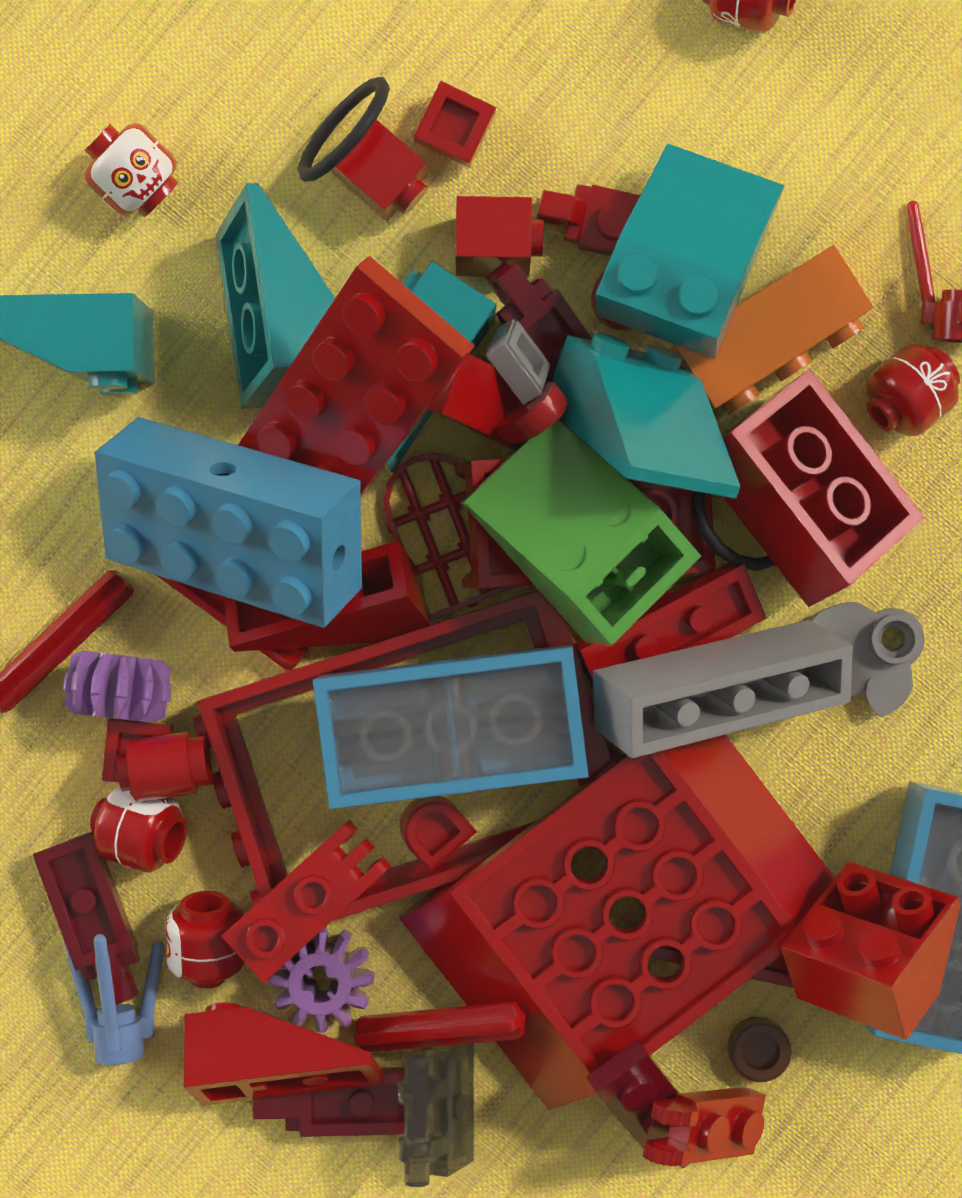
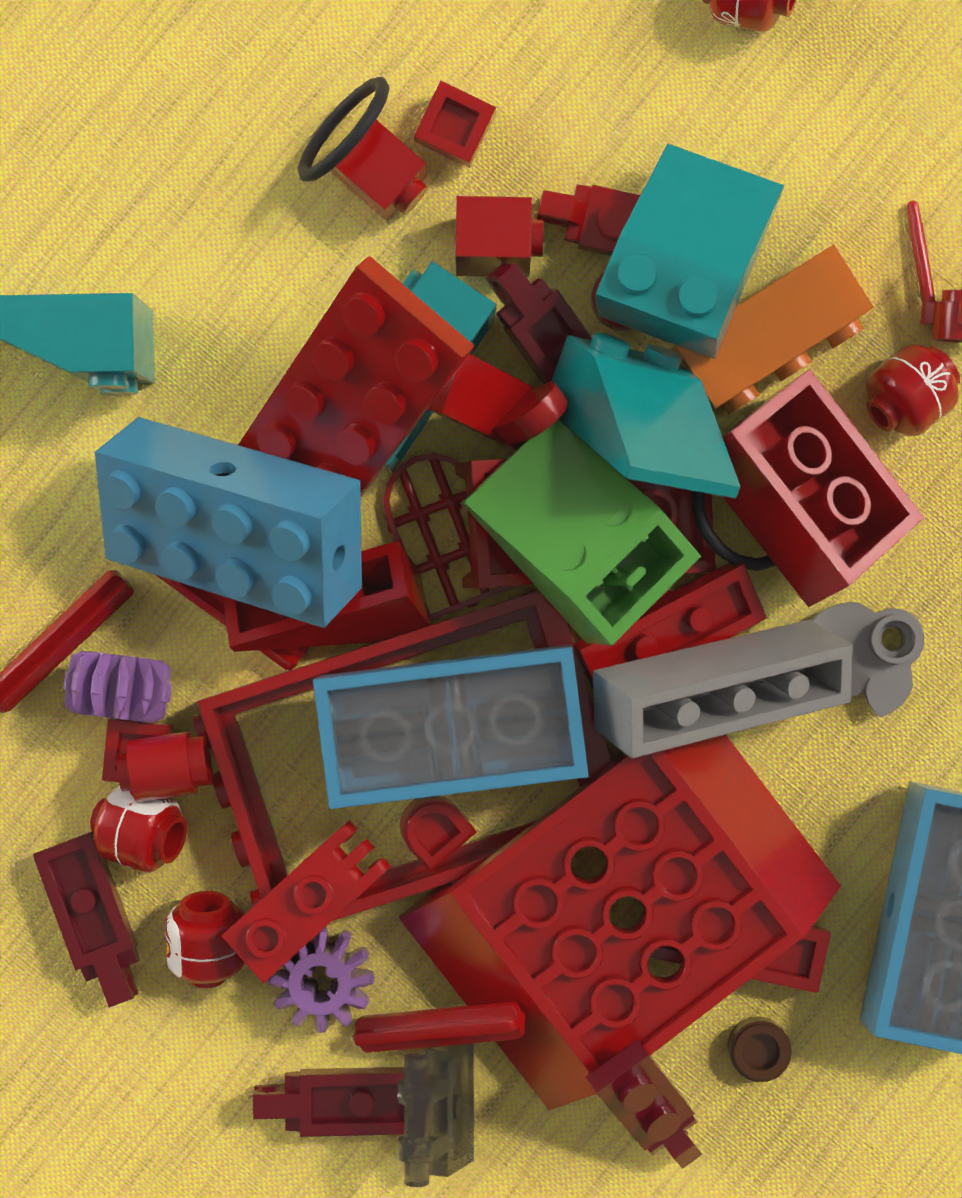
(114, 1027): medium blue plant -> none
(130, 169): head -> none
(254, 1056): red slope -> none
(269, 294): teal slope -> none
(518, 360): light grey tile -> none
(707, 1126): red hinge -> none
(873, 949): red slope -> none

